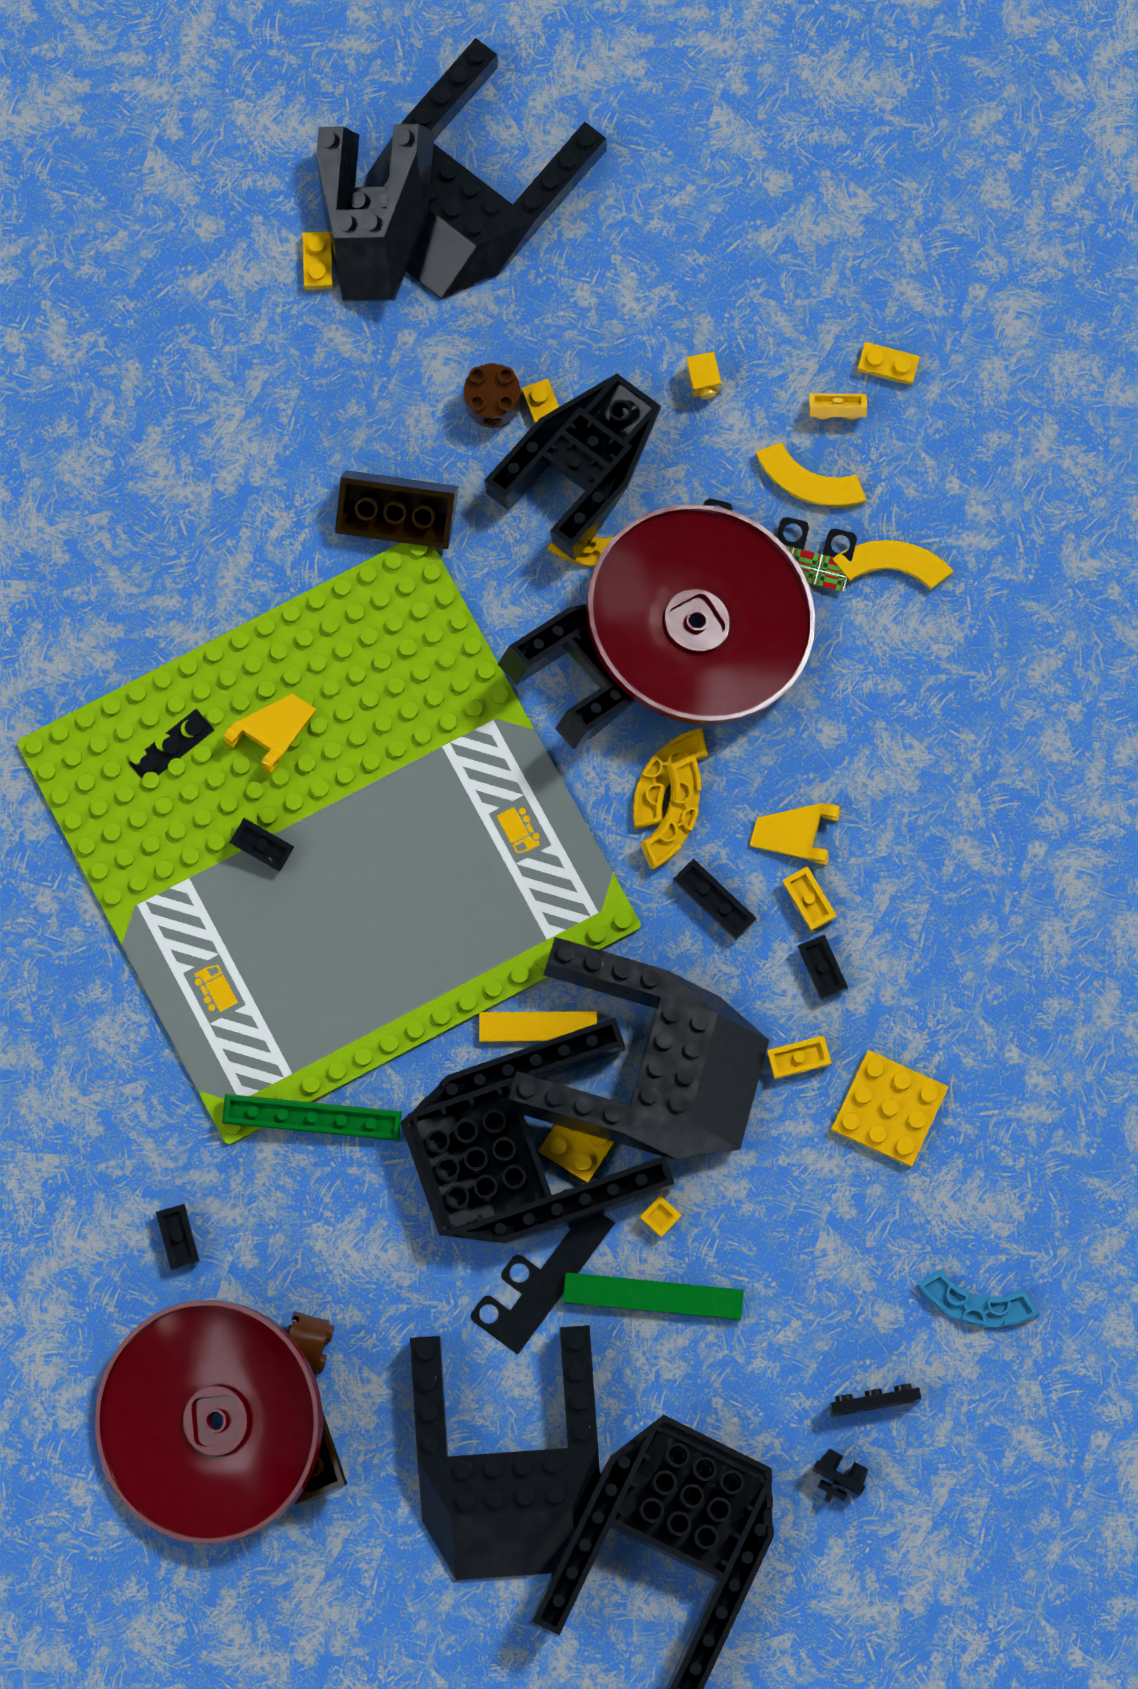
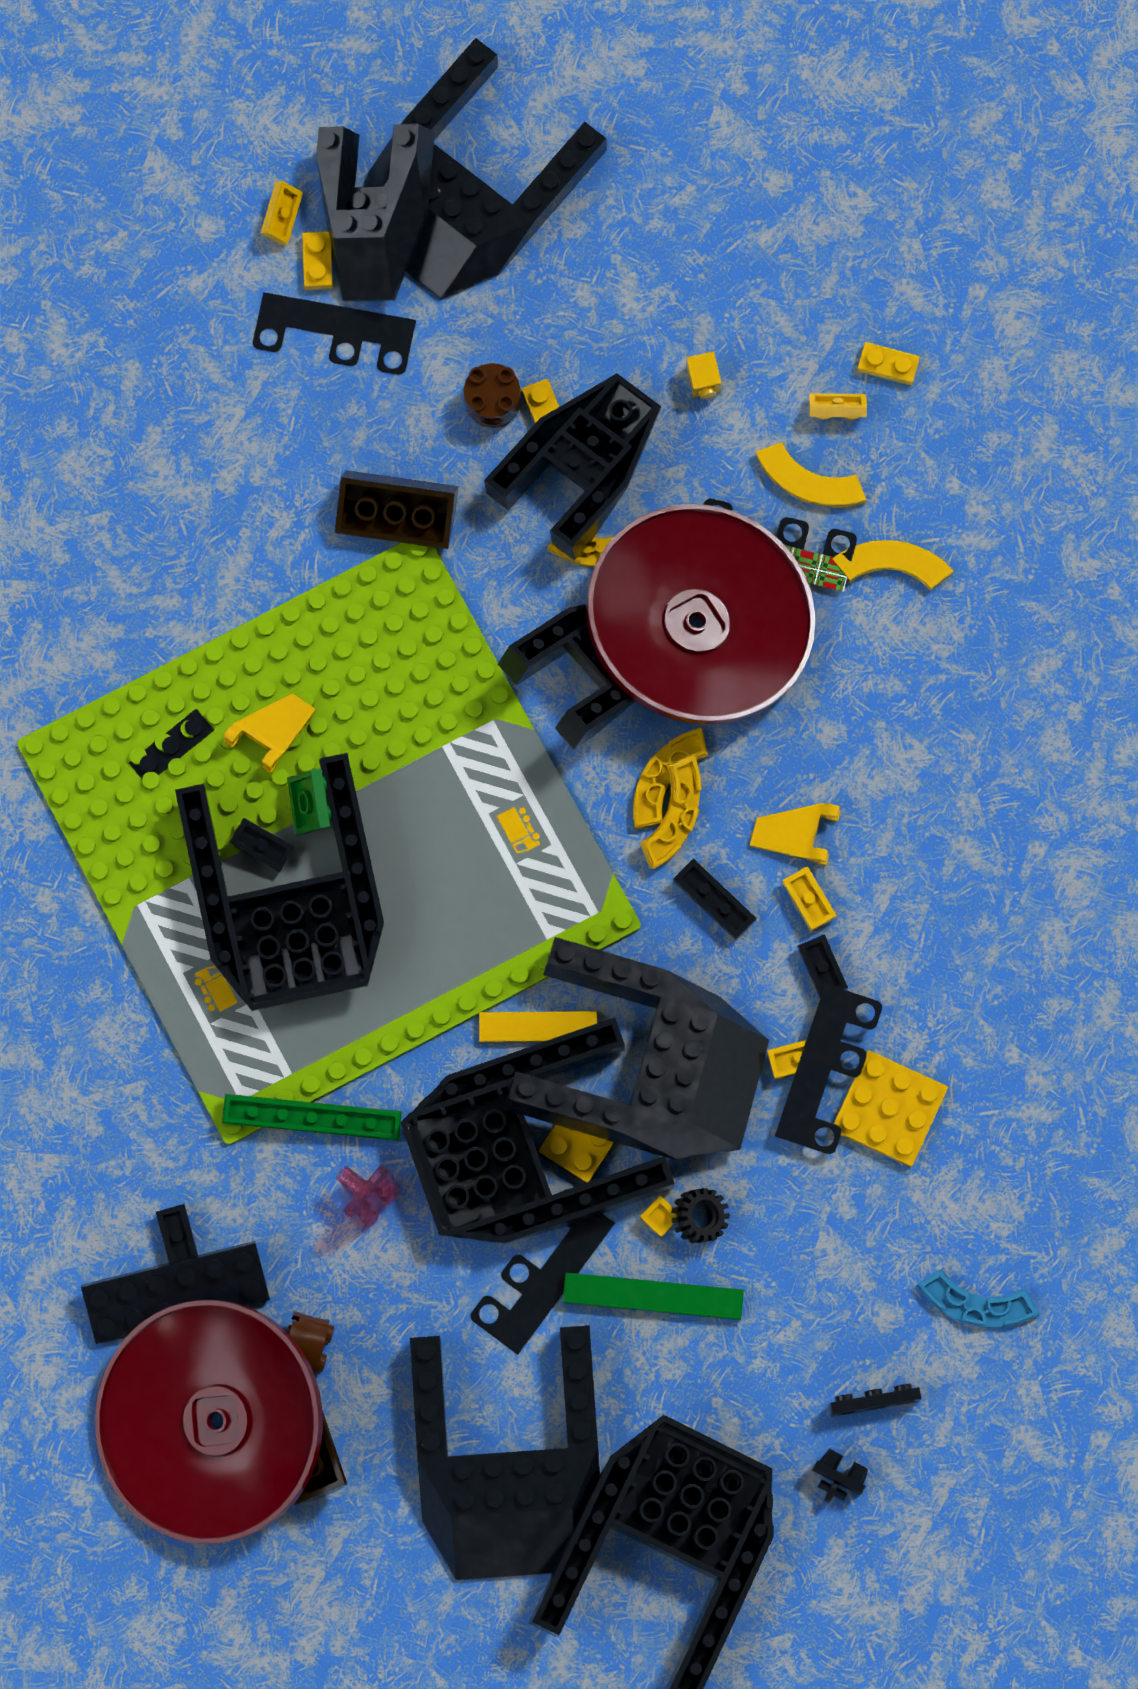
(127, 1300): none -> black plate
(281, 212): none -> yellow plate
(293, 936): none -> black wedge
(309, 801): none -> green plate
(344, 323): none -> black piece
(368, 1194): none -> clear pink plate
(715, 1215): none -> black tyre
(818, 1058): none -> black piece

